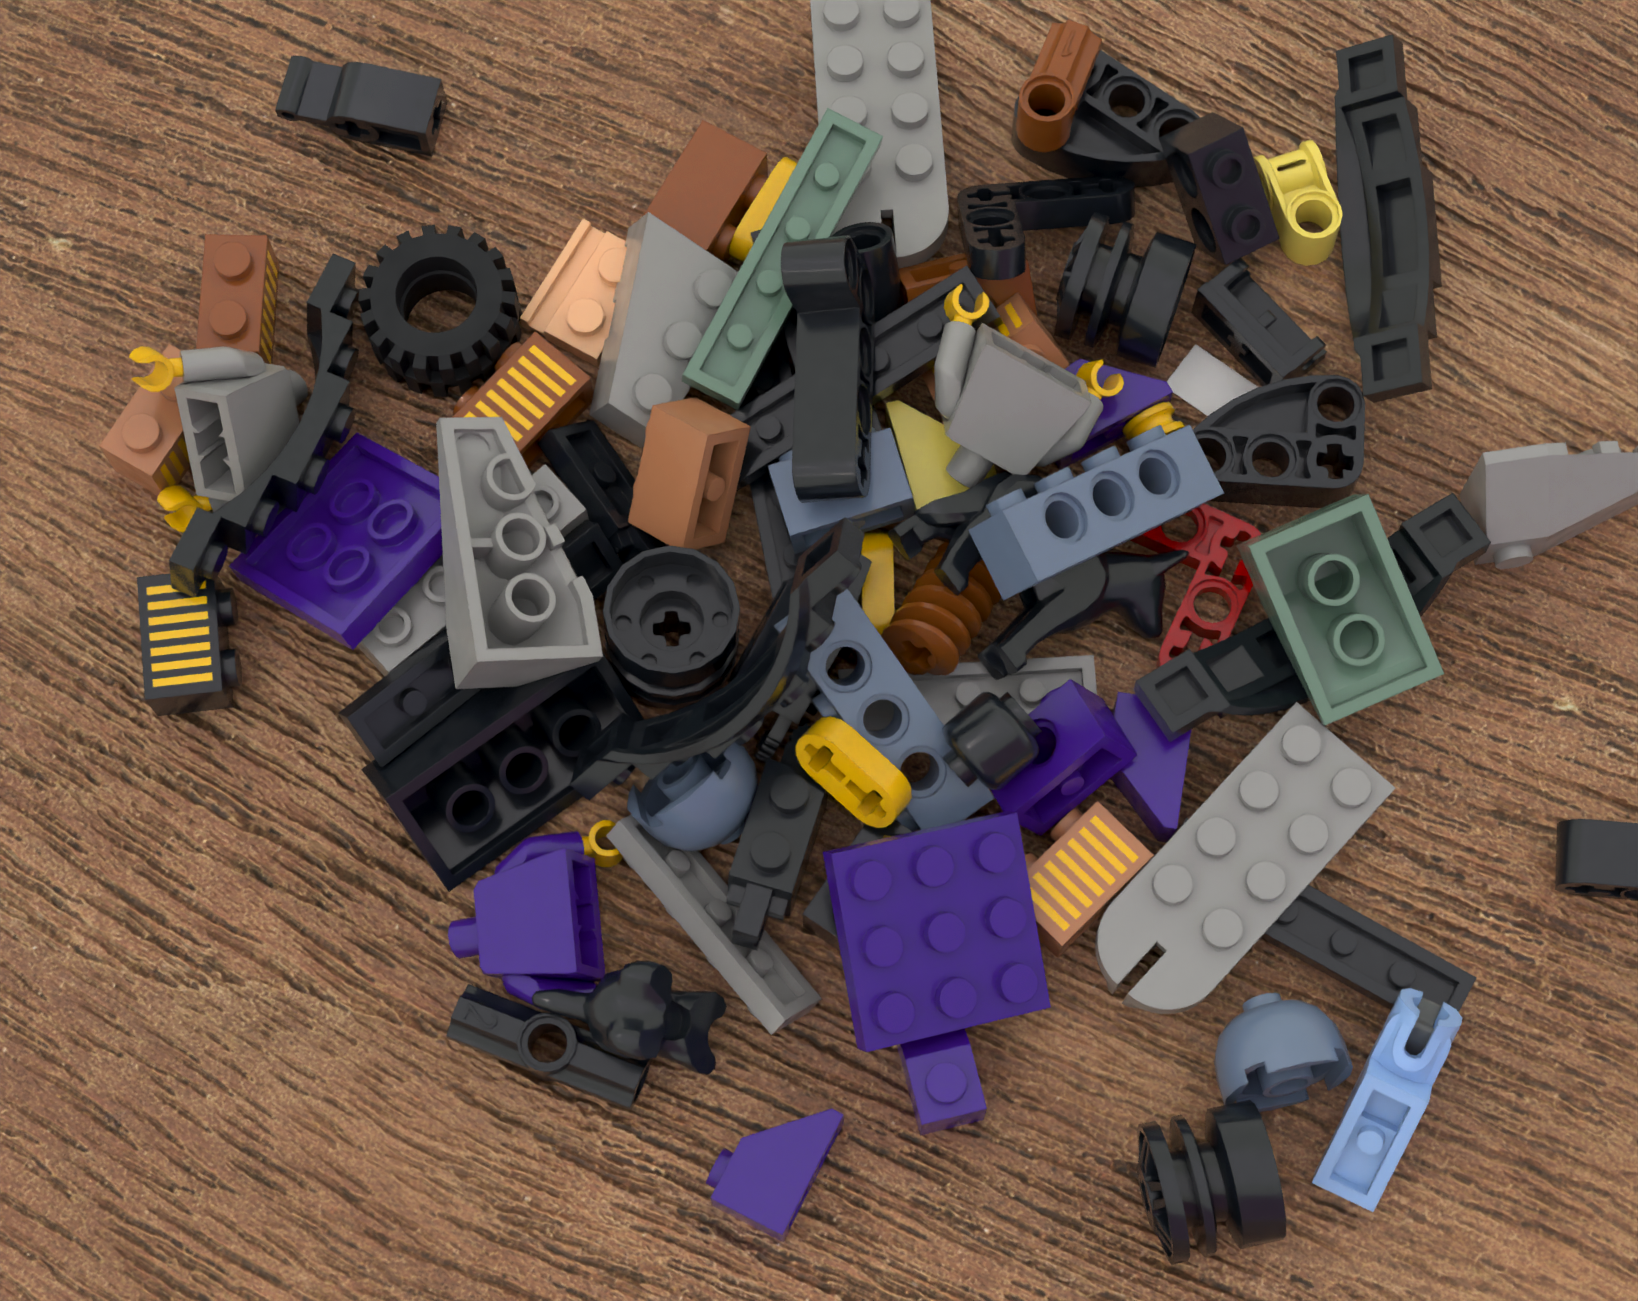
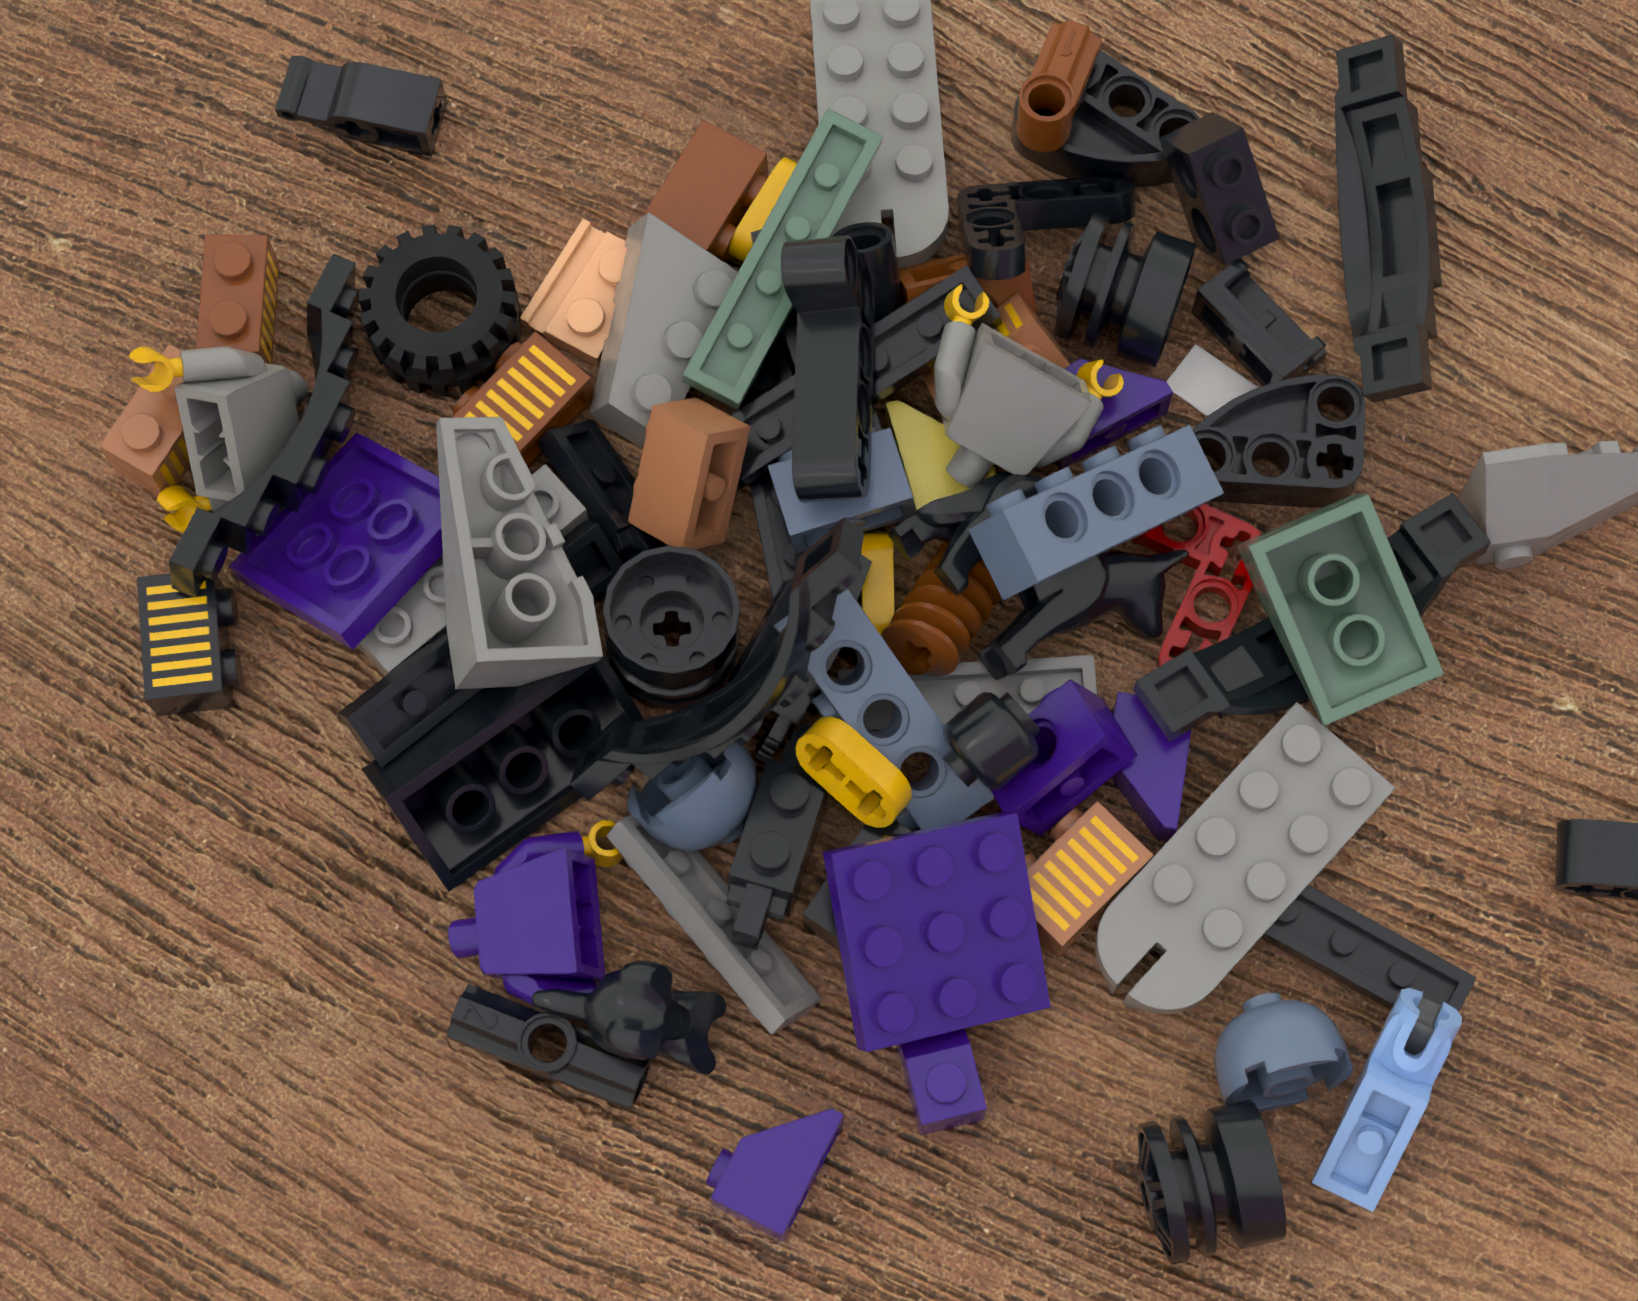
(1154, 416): yellow bush -> none
(1298, 193): light yellow piece -> none

